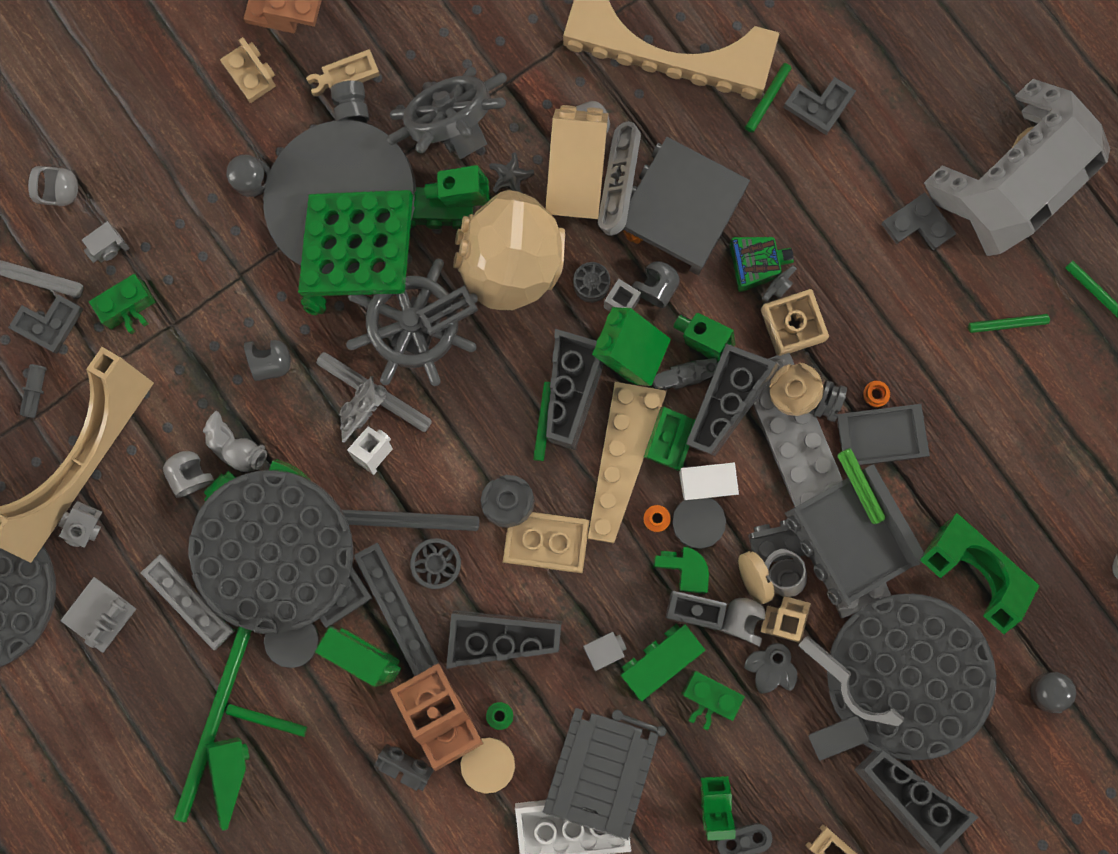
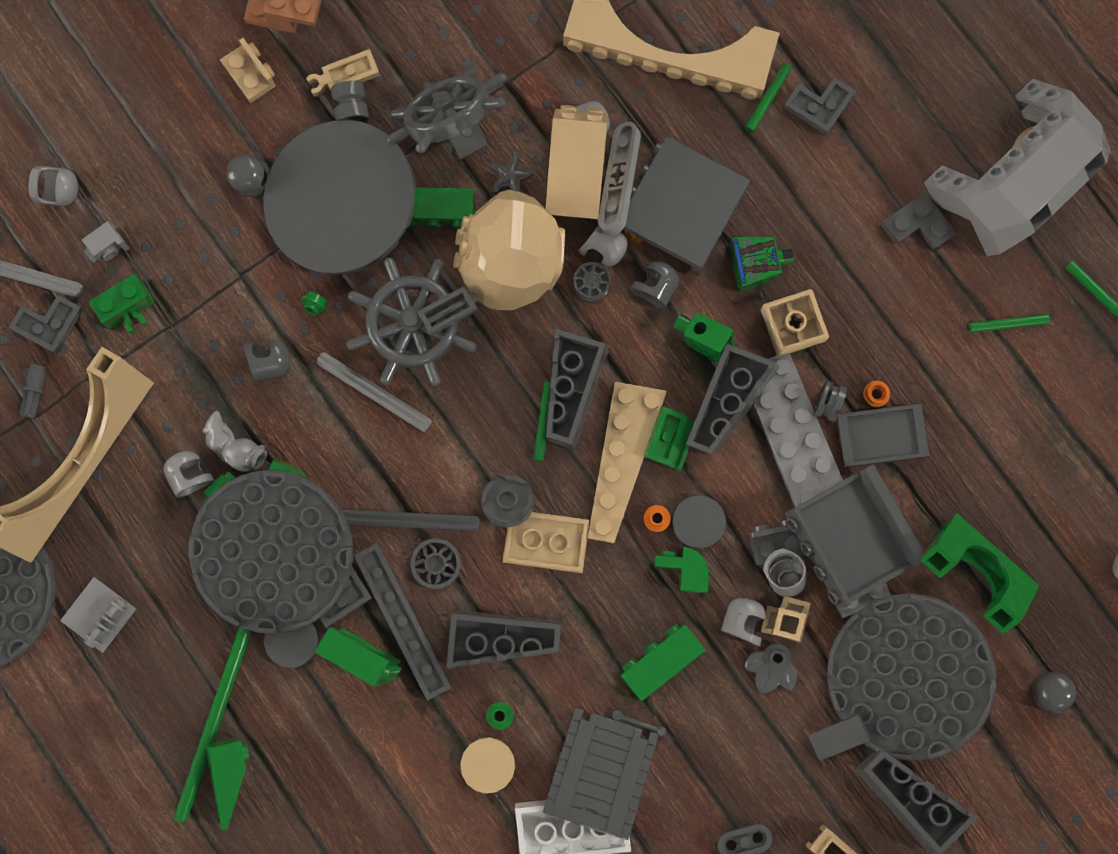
(80, 525): light grey brick -> none
(187, 602): light grey tile -> none
(266, 720): green bar -> none
(358, 410): light grey hinge -> none
(364, 280): green piece -> none
(370, 449): white brick -> none
(415, 771): dark grey hinge -> none
(436, 717): nougat bracket -> none
(460, 187): green torso -> none
(605, 650): light grey brick -> none
(610, 246): none -> light grey helmet
(622, 296): light grey brick -> none
(631, 346): green brick -> none
(685, 374): dark grey hinge -> none
(696, 610): dark grey brick -> none
(709, 481): white brick -> none
(712, 696): green brick -> none
(717, 808): green brick -> none
(754, 574): tan tile -> none
(780, 284): dark grey animal -> none
(796, 389): tan tile -> none
(843, 675): light grey piece -> none
(861, 486): bright green axle -> none

